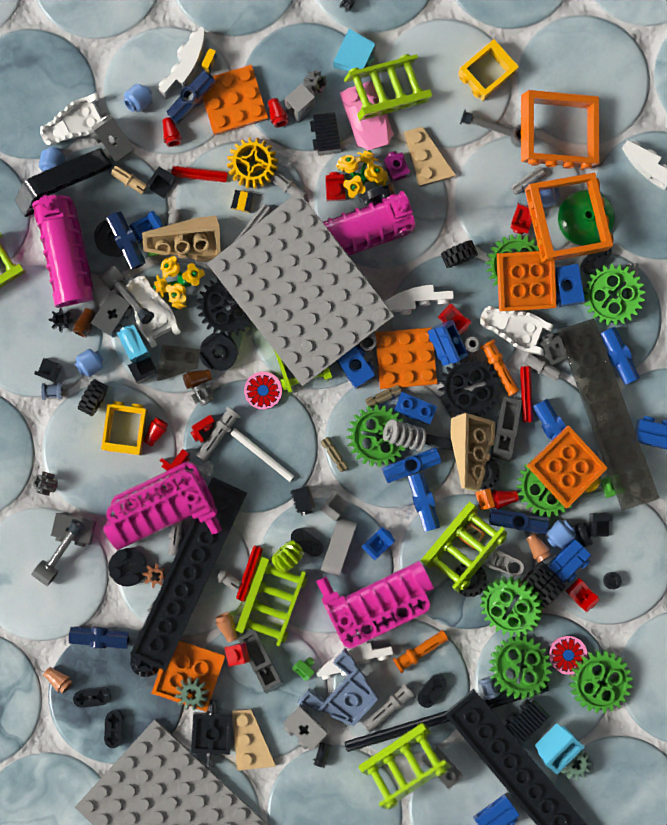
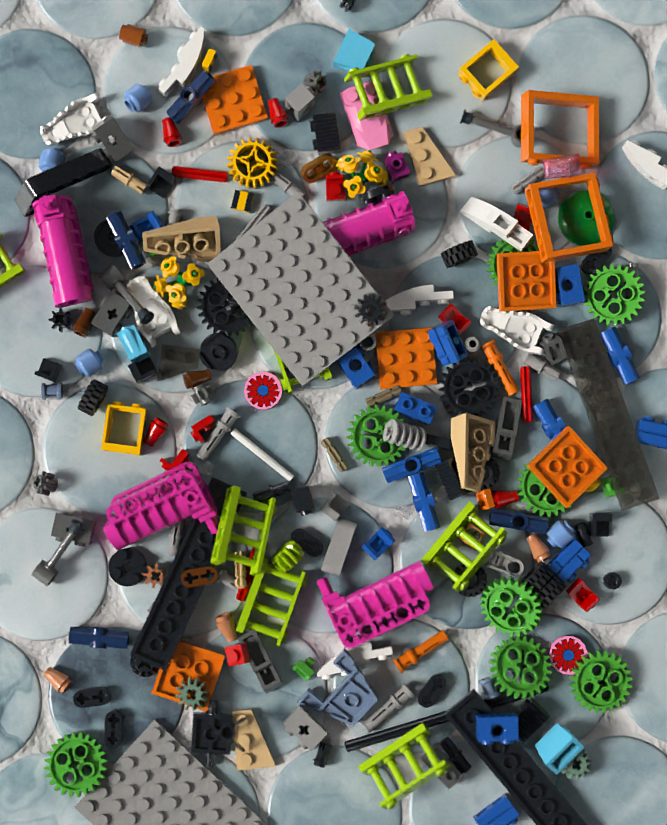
(92, 757): none -> bright green gear
(133, 35): none -> dark orange brick
(201, 581): none -> reddish brown beam
(225, 535): none -> lime fence
(229, 733): none -> black plant
(240, 572): none -> tan axle
(272, 492): none -> black axle
(317, 168): none -> pearl gold plate
(364, 307): none -> black gear
(450, 478): none -> black brick
(455, 755): none -> black axle
(486, 722): none -> blue brick
(498, 222): none -> white slope
(561, 166): none -> clear pink slope

